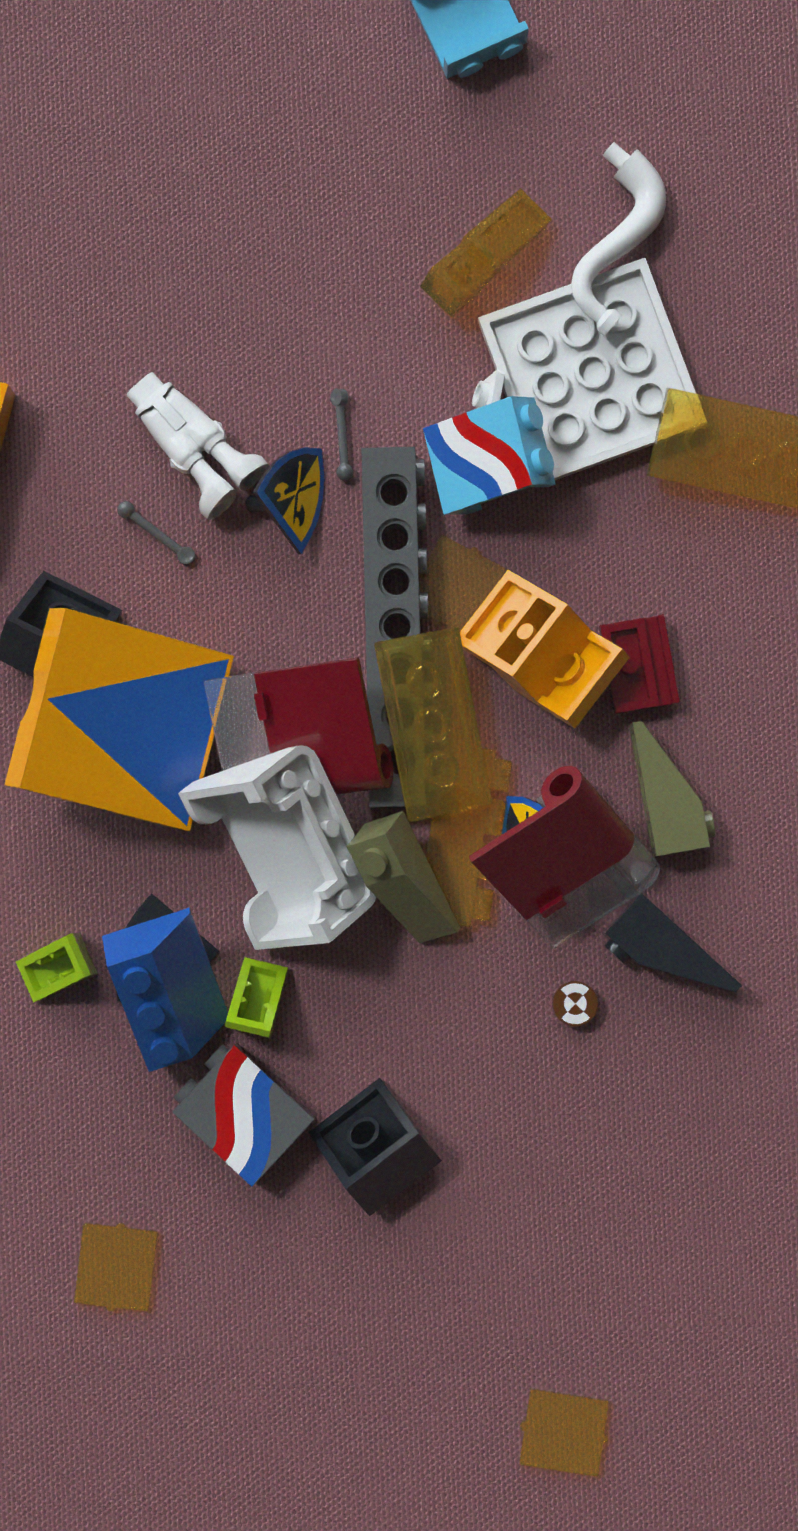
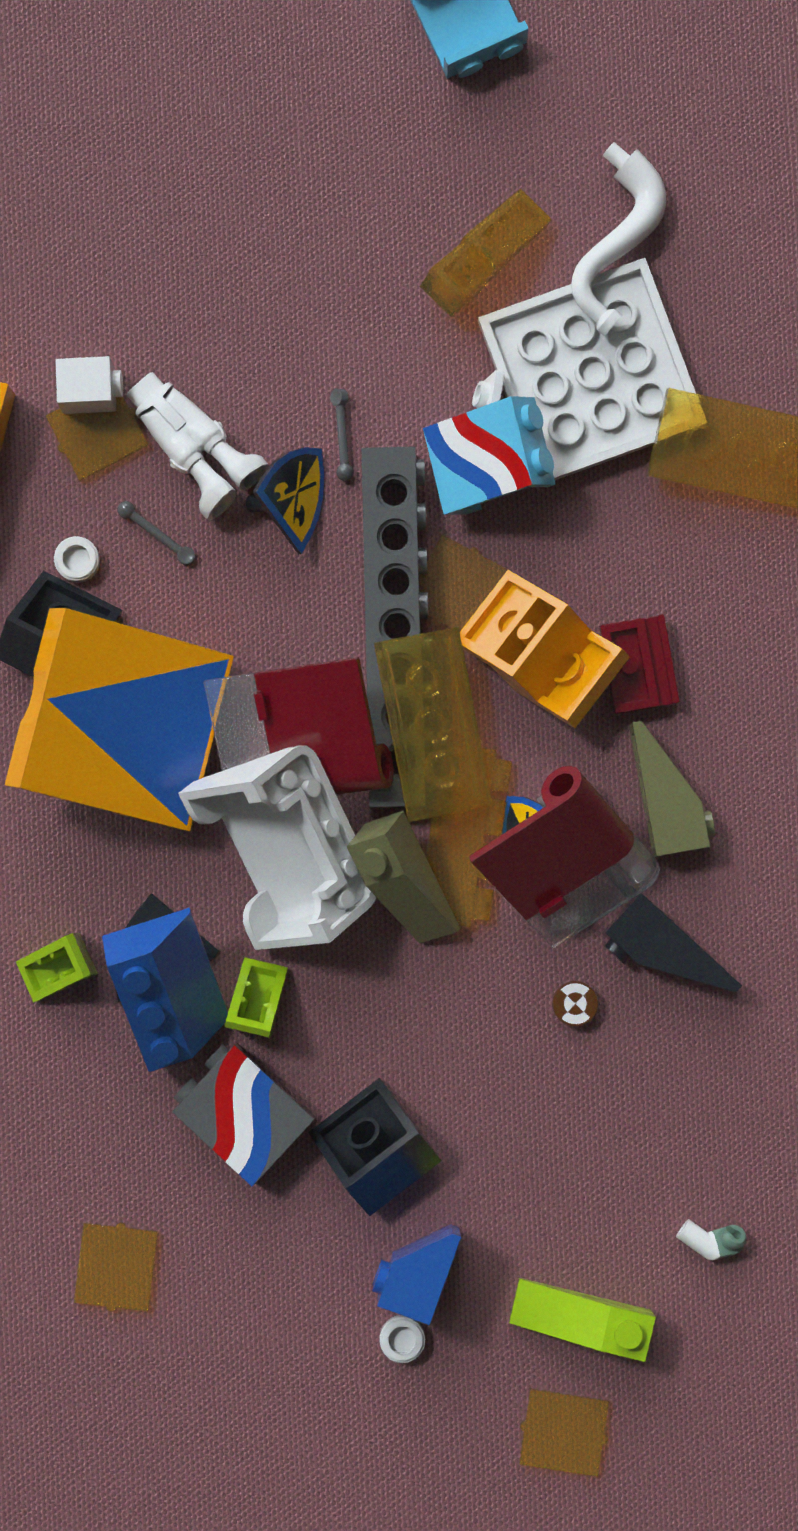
(77, 559): none -> white tile
(87, 385): none -> white brick
(97, 438): none -> clear yellow piece
(402, 1339): none -> white tile
(417, 1274): none -> blue slope
(583, 1319): none -> lime slope
(715, 1243): none -> arm

